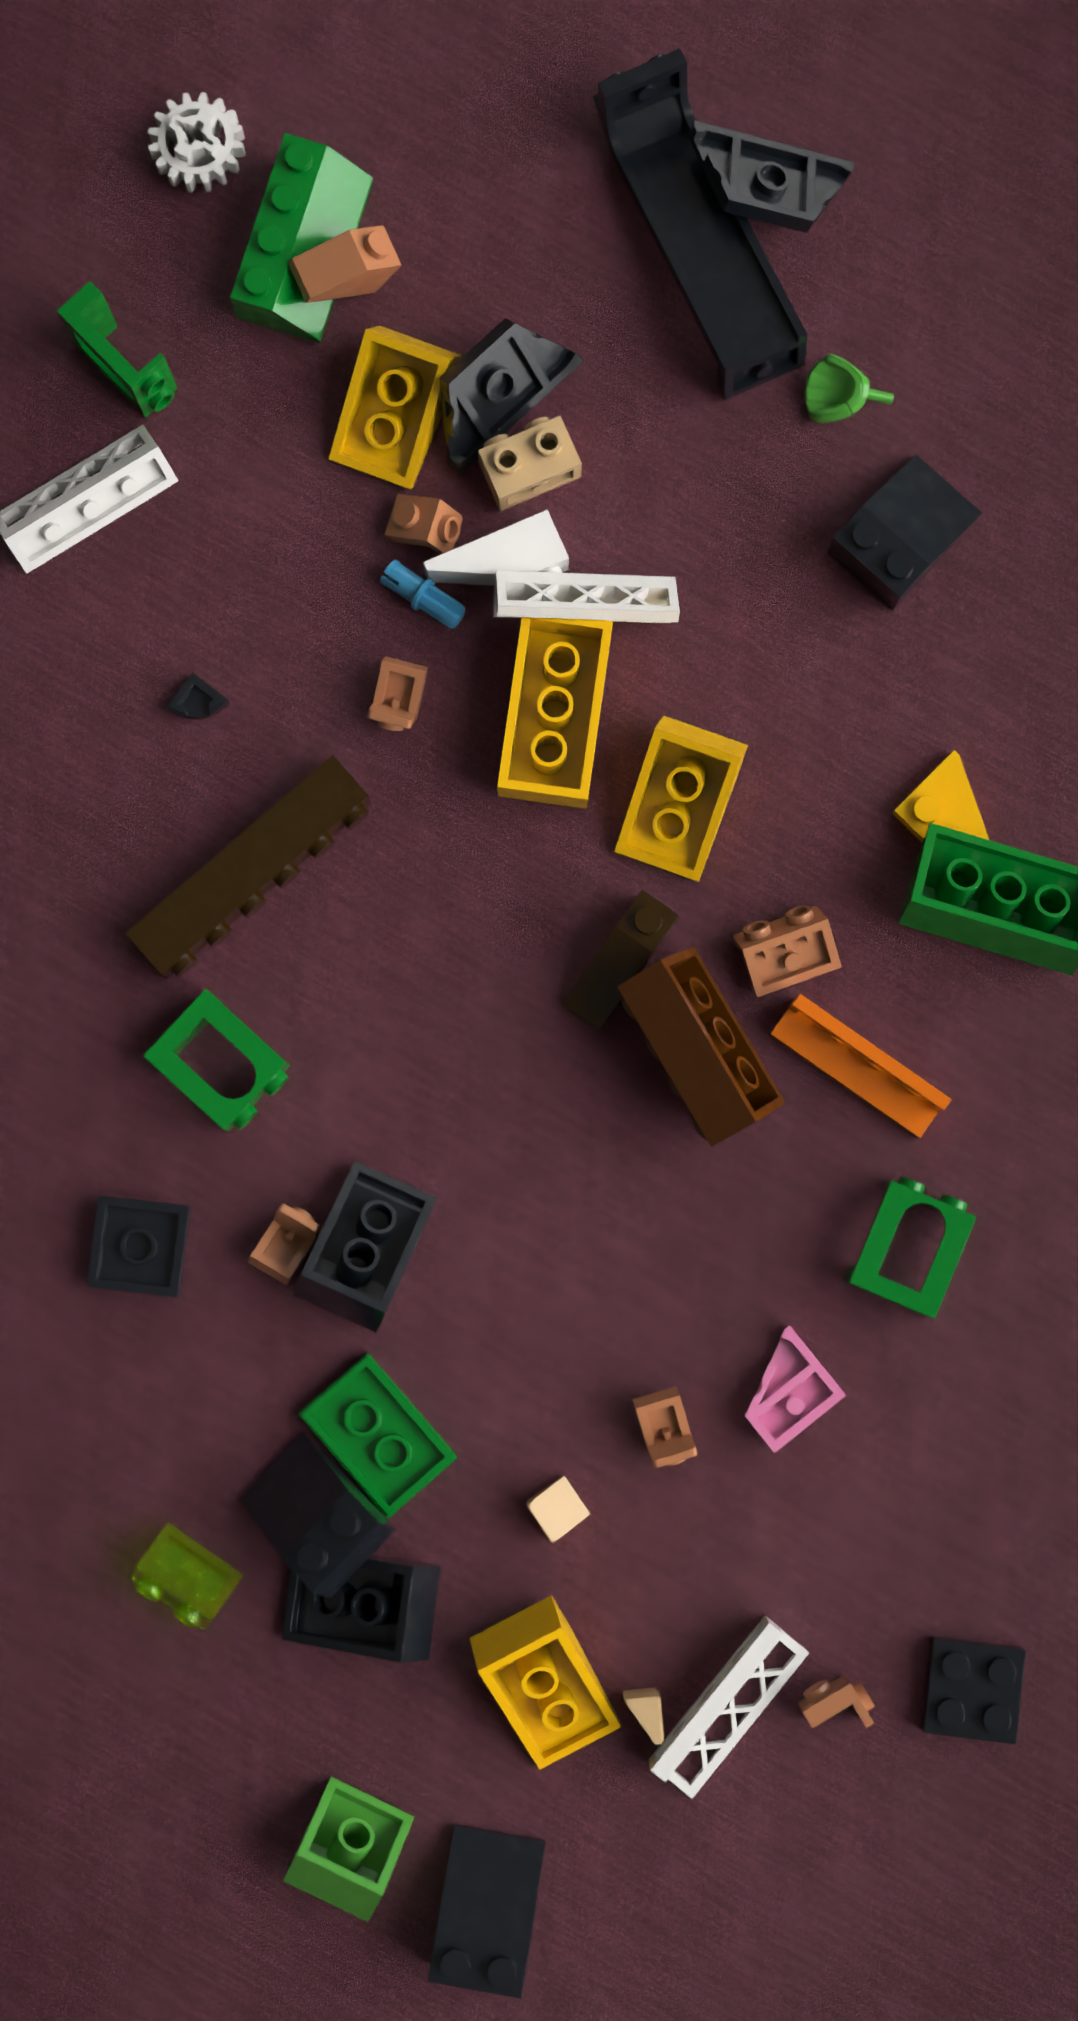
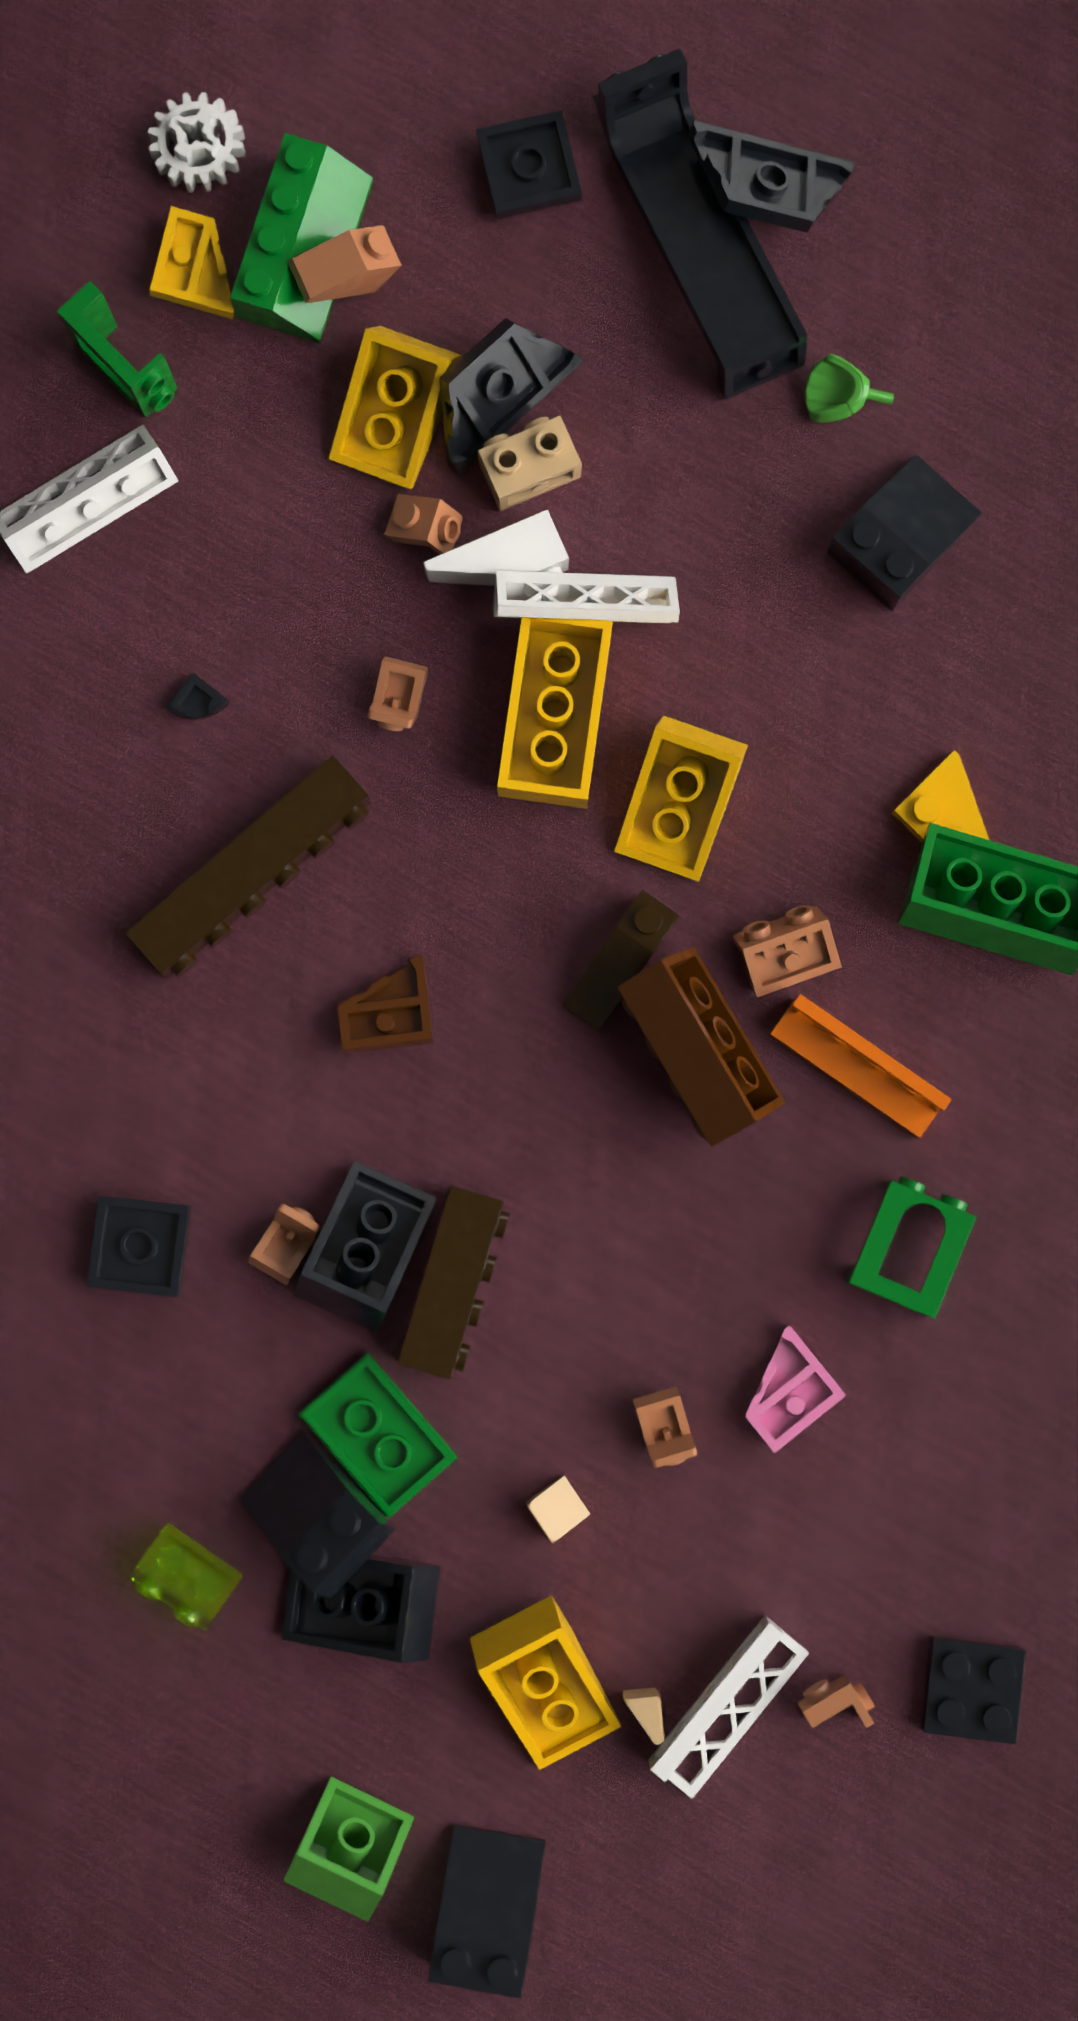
(191, 265): none -> yellow wing
(224, 1111): green panel -> none
(389, 1012): none -> reddish brown wing
(423, 594): dark azure axle -> none
(452, 1281): none -> dark brown brick
(529, 164): none -> black plate

